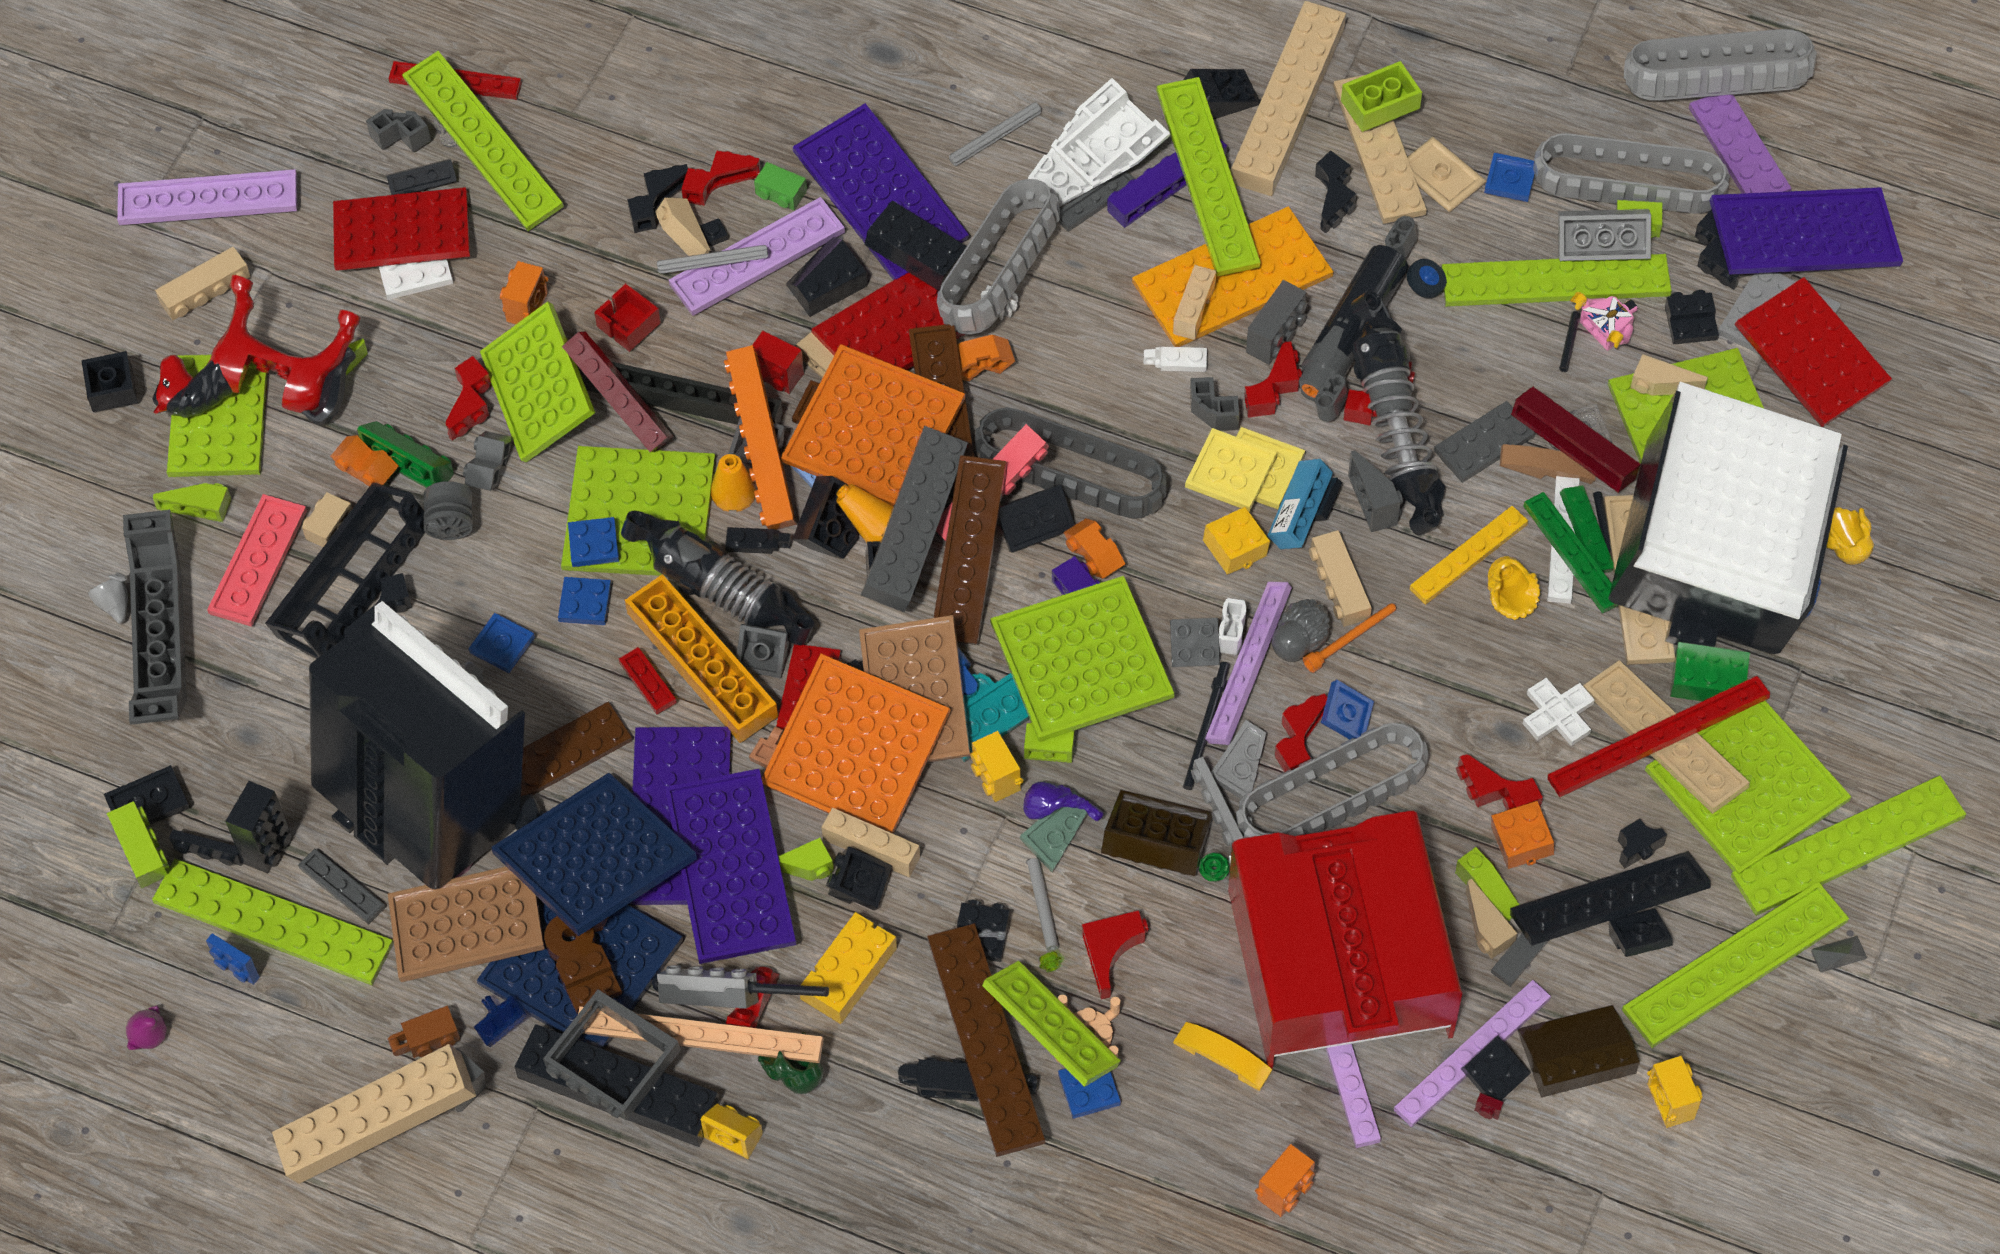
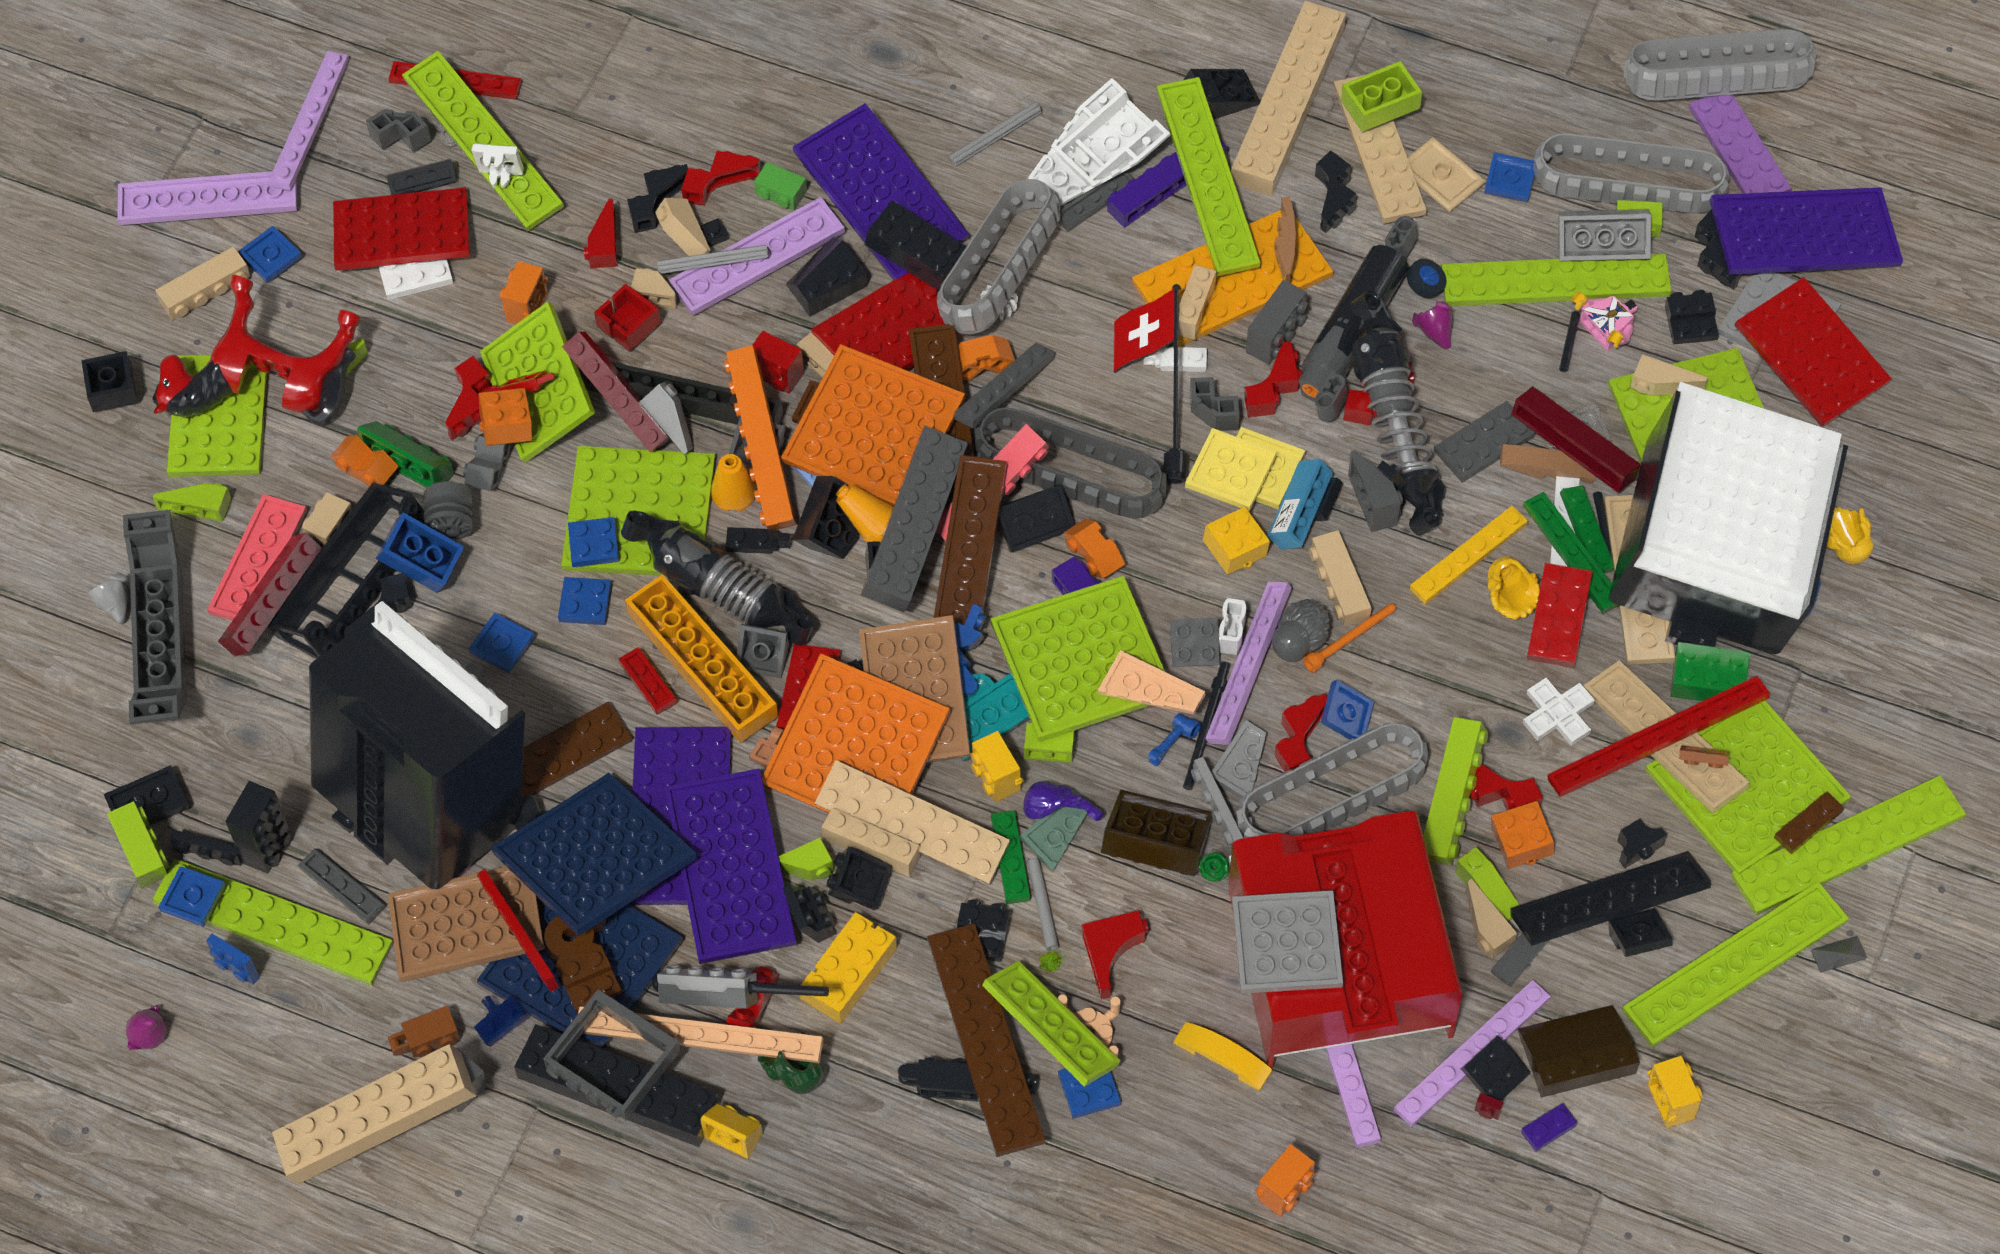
(191, 896): none -> blue plate
(269, 594): none -> dark red brick
(270, 254): none -> blue plate
(308, 120): none -> lavender plate
(419, 552): none -> blue brick
(499, 155): none -> white piece
(505, 417): none -> orange brick
(517, 930): none -> red tile
(530, 382): none -> red plate
(602, 239): none -> red slope
(654, 288): none -> tan slope
(667, 411): none -> light grey slope
(810, 912): none -> black plate
(935, 830): none -> tan plate
(967, 634): none -> blue brick
(1004, 385): none -> dark grey plate
(1012, 863): none -> green plate
(1143, 334): none -> flag
(1148, 685): none -> light nougat wing
(1183, 726): none -> blue brick
(1285, 244): none -> medium nougat slope
(1287, 942): none -> light grey plate
(1393, 473): none -> black plate
(1436, 323): none -> magenta hat
(1453, 790): none -> lime brick
(1549, 1127): none -> dark purple plate
(1559, 615): none -> red brick
(1694, 755): none -> dark orange plate
(1809, 822): none -> reddish brown plate

